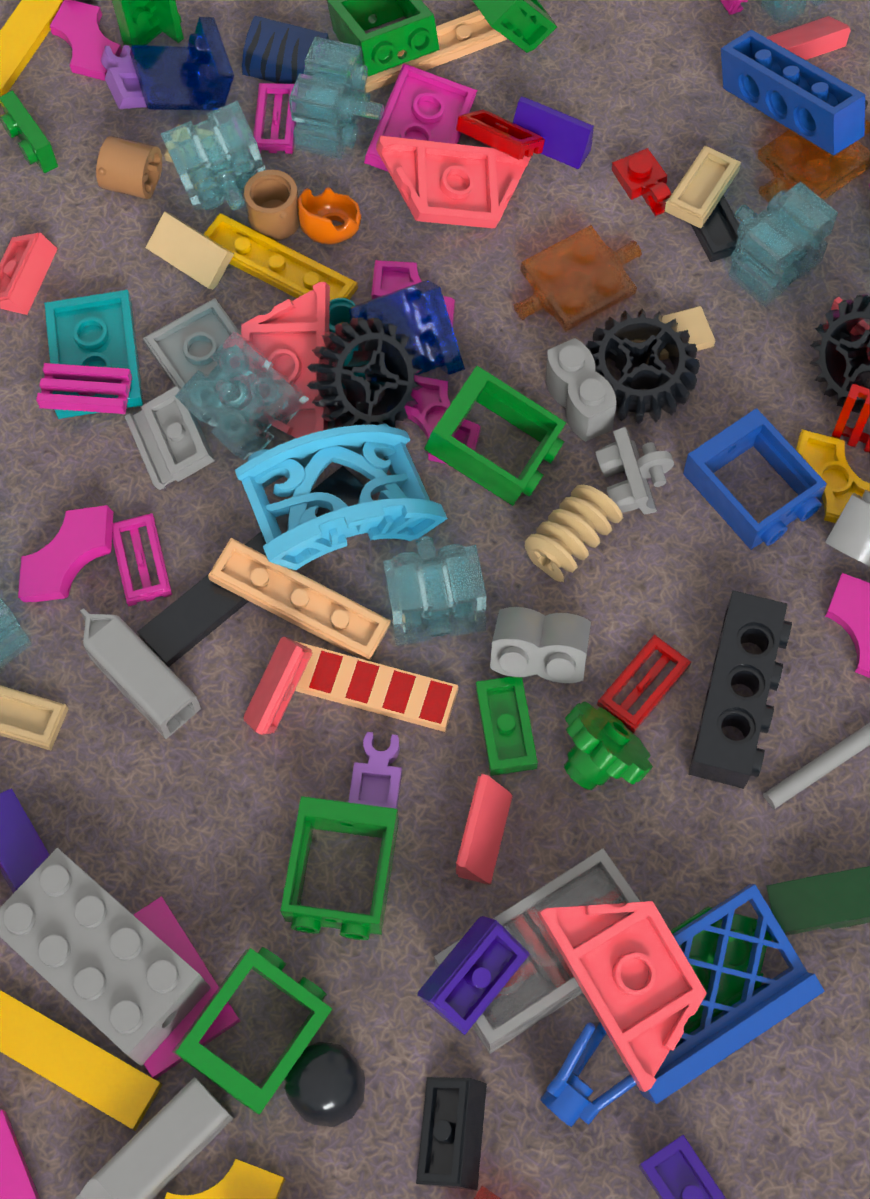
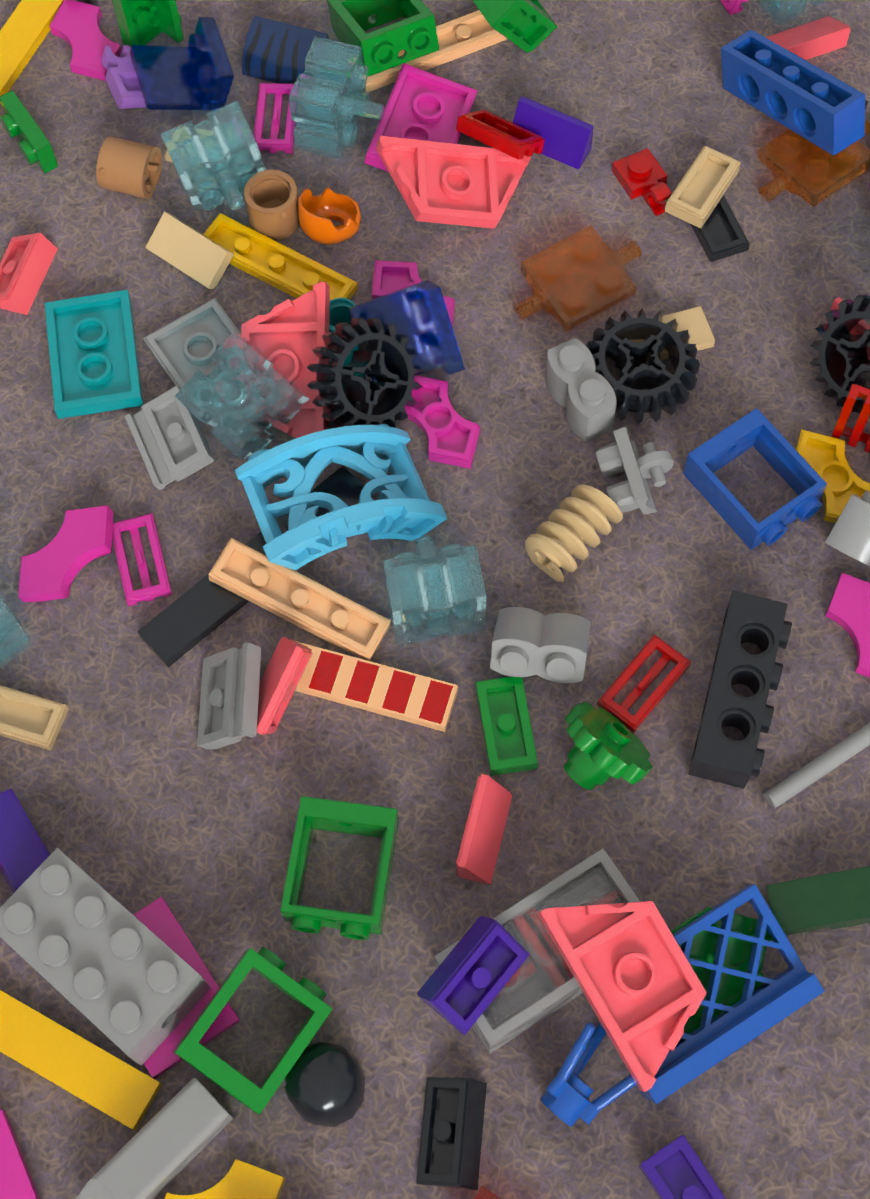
(85, 381): dark pink tile -> none
(138, 672): light grey piece -> none
(229, 696): none -> light grey plate
(377, 781): medium lavender plate -> none
(515, 409): green window -> none
(776, 242): clear light blue brick -> none

